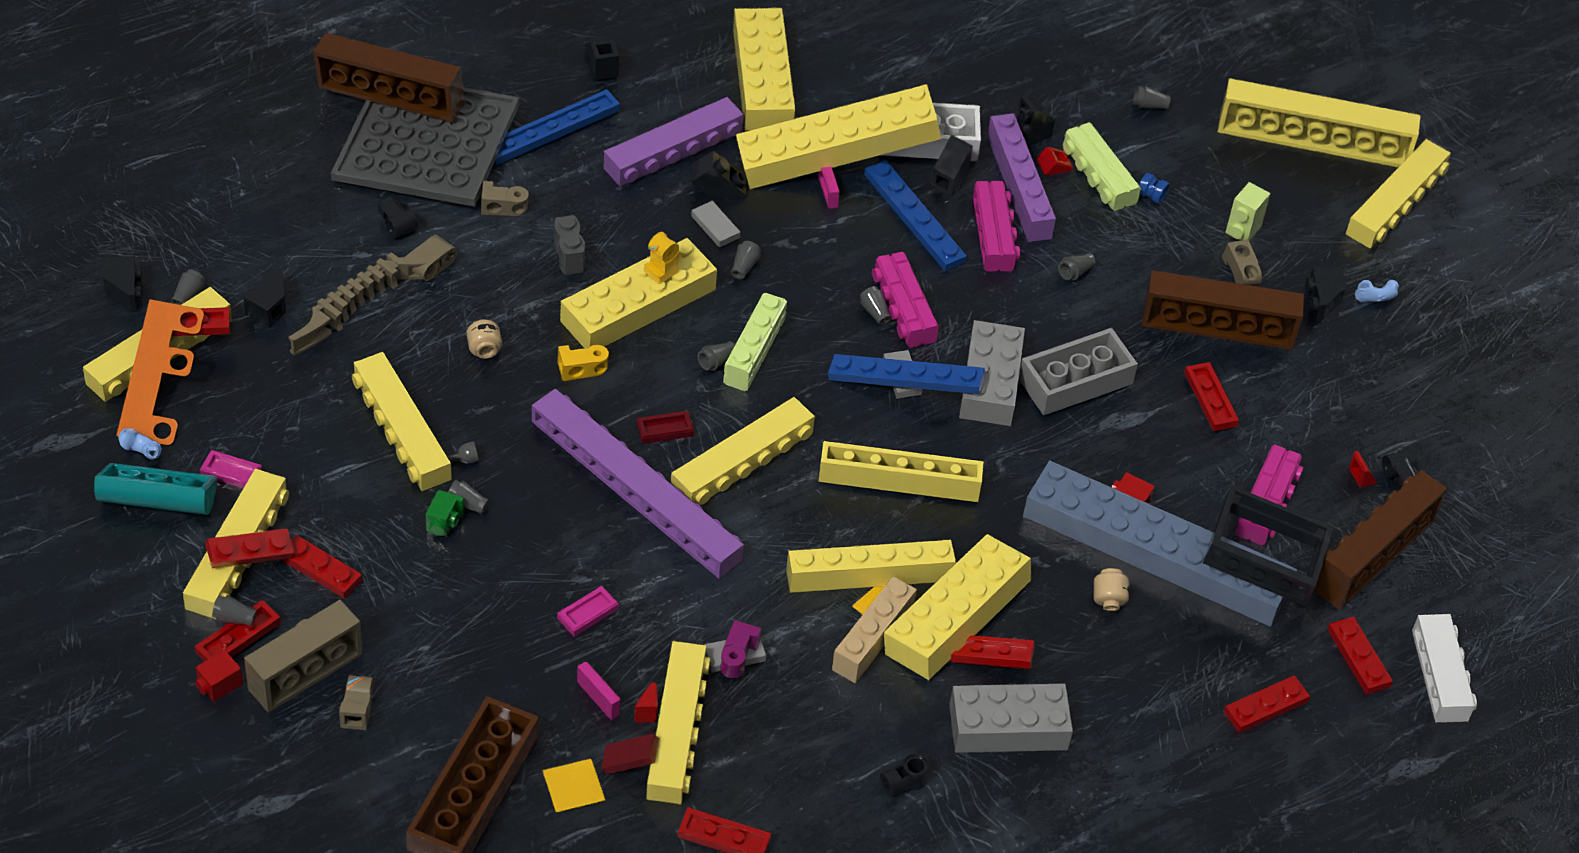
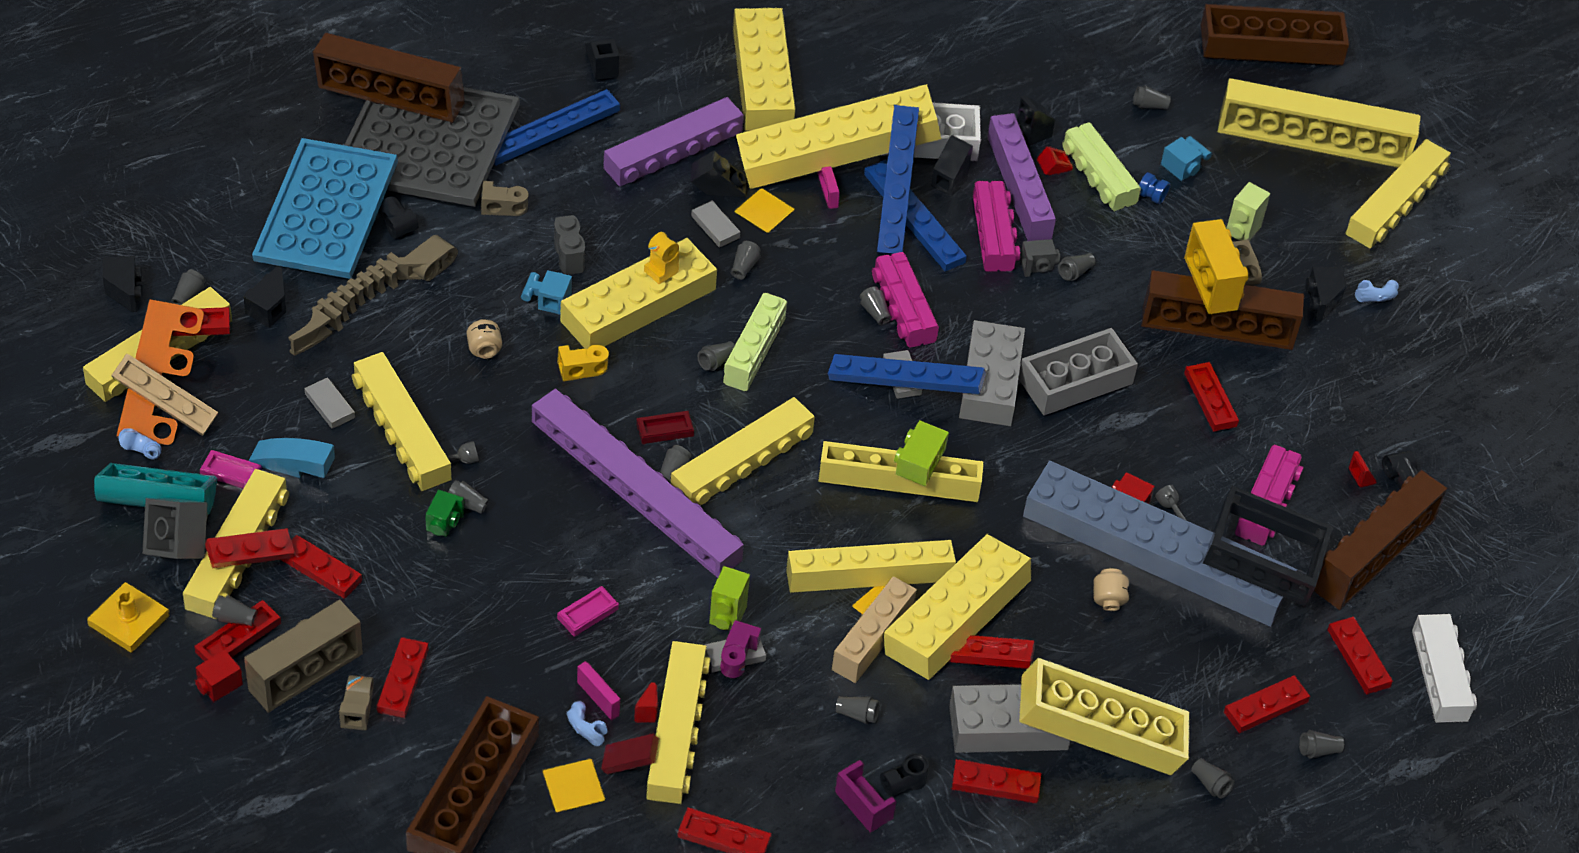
(128, 617): none -> yellow tile
(164, 394): none -> tan plate
(175, 528): none -> dark grey brick
(294, 456): none -> dark azure slope
(325, 208): none -> dark azure plate
(329, 403): none -> light grey tile
(402, 677): none -> red plate
(550, 291): none -> dark azure brick
(592, 732): none -> light blue piece
(674, 459): none -> dark grey cone
(729, 598): none -> lime brick
(764, 210): none -> yellow sticker
(859, 708): none -> dark grey cone
(862, 798): none -> magenta panel
(898, 179): none -> blue plate
(921, 453): none -> lime brick
(996, 781): none -> red plate
(1038, 256): none -> dark grey brick
(1104, 716): none -> light yellow brick
(1168, 498): none -> dark grey hinge
(1184, 157): none -> dark azure brick
(1213, 778): none -> dark grey cone
(1215, 266): none -> yellow brick
(1274, 34): none -> reddish brown brick
(1319, 744): none -> dark grey cone

